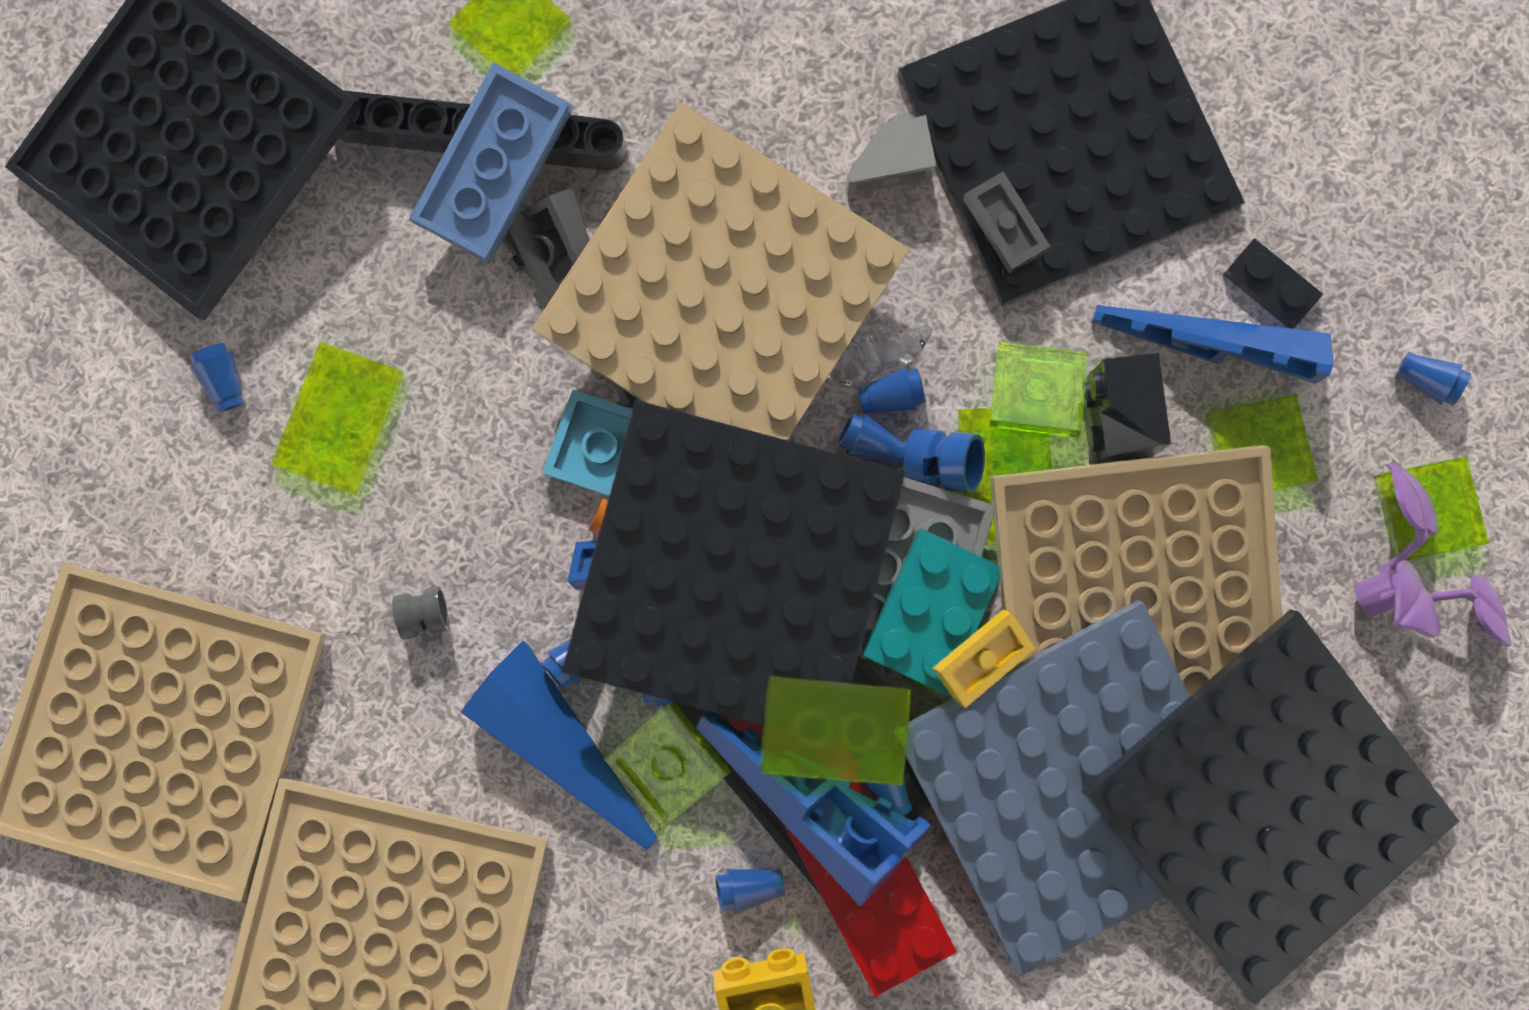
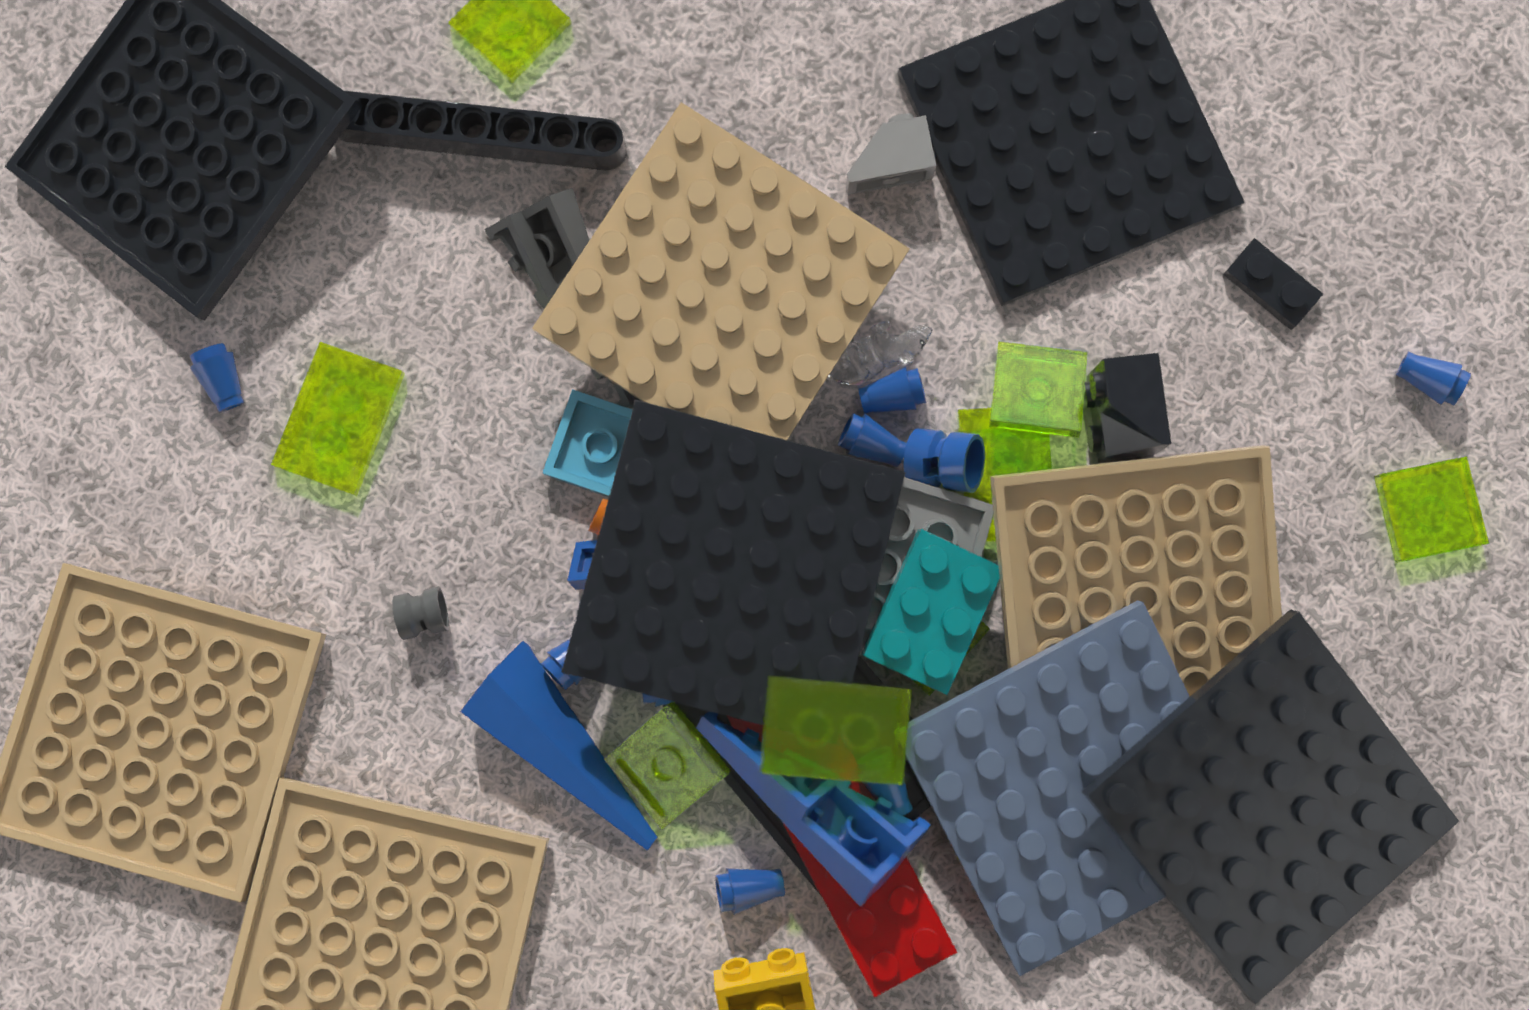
(491, 163): medium blue tile -> none
(984, 658): yellow plate -> none
(1006, 222): dark grey plate -> none
(1271, 424): clear neon green tile -> none
(1285, 350): blue wedge -> none
(1404, 588): medium lavender plant -> none

